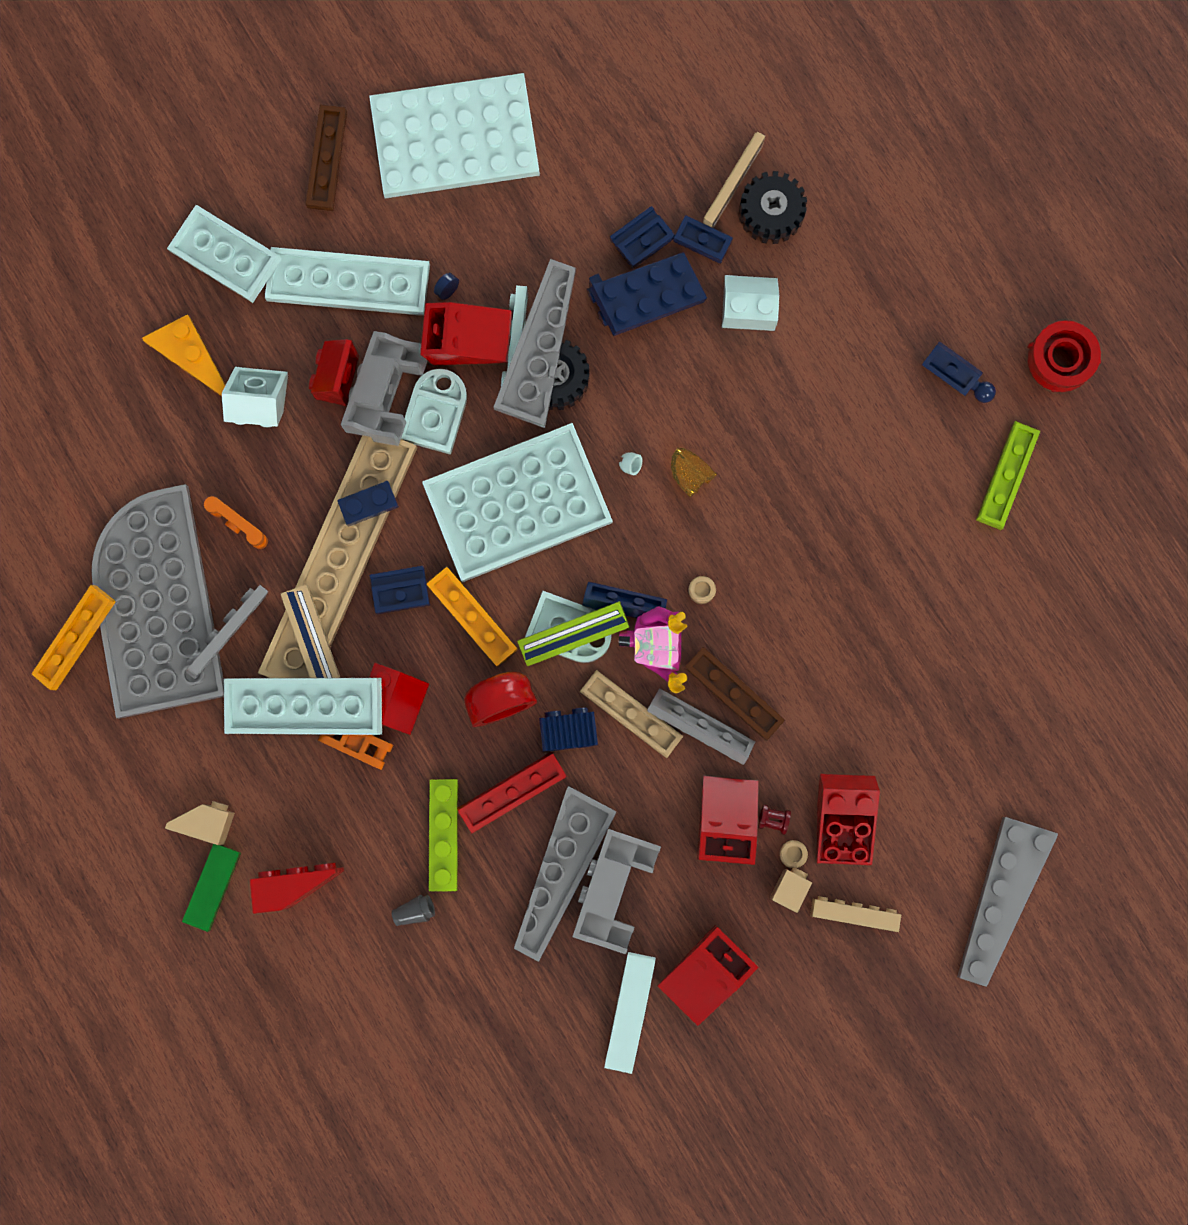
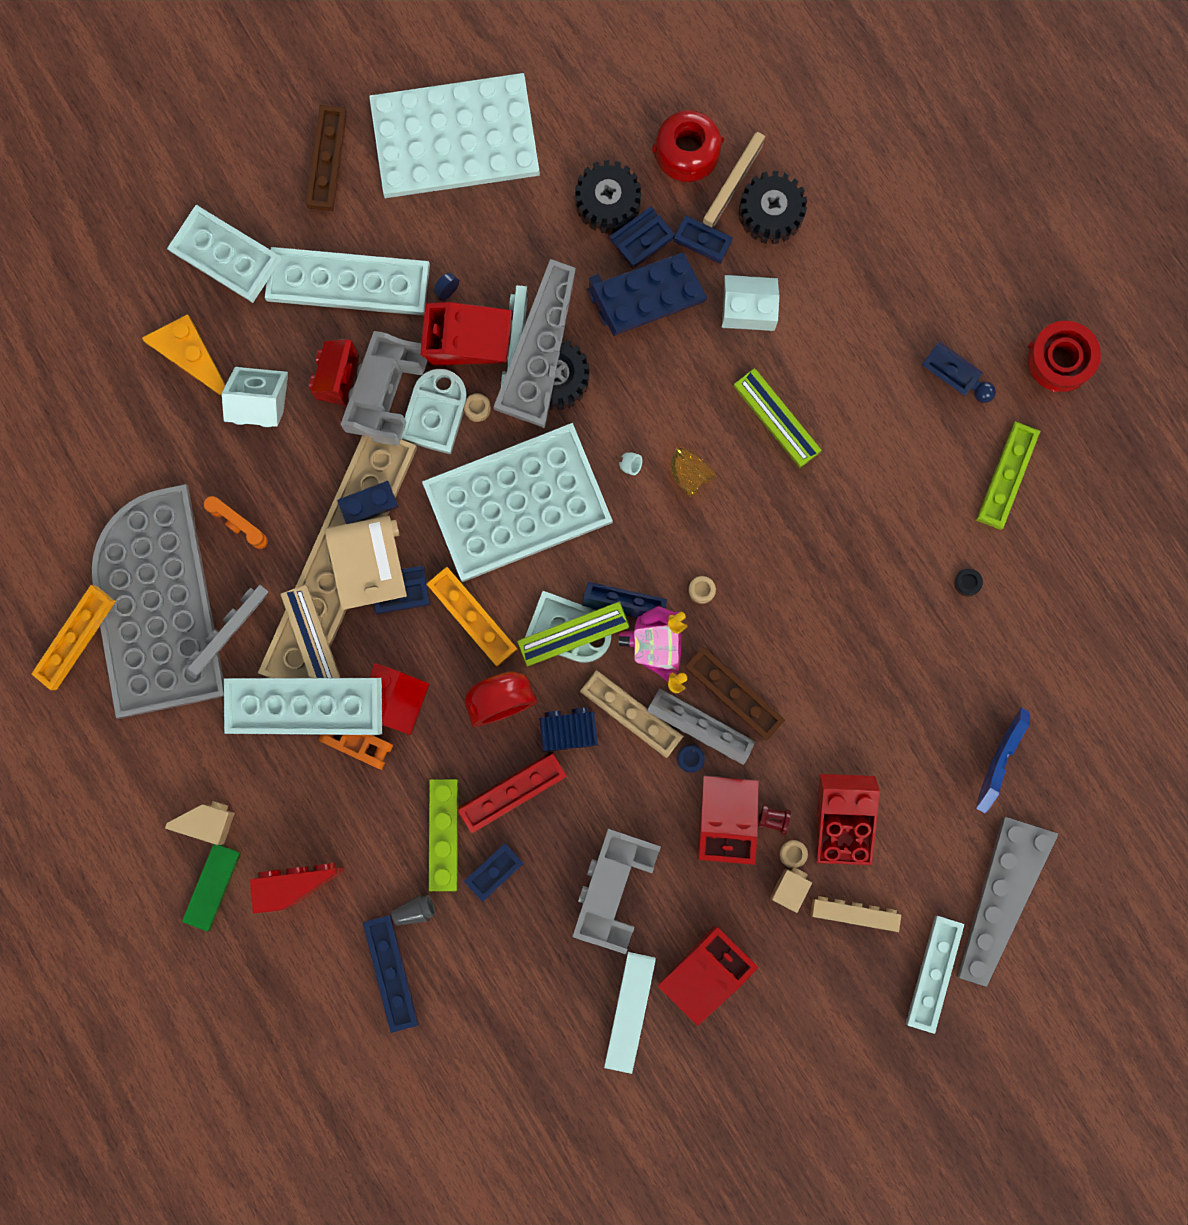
(366, 557): none -> tan door
(390, 973): none -> dark blue plate
(477, 407): none -> tan tile
(493, 872): none -> dark blue plate
(569, 852): light grey wing -> none
(598, 205): none -> black wheel
(682, 164): none -> red piece
(690, 758): none -> dark blue tile
(777, 418): none -> lime tile
(934, 974): none -> light aqua plate
(968, 582): none -> black tile
(995, 774): none -> blue tile

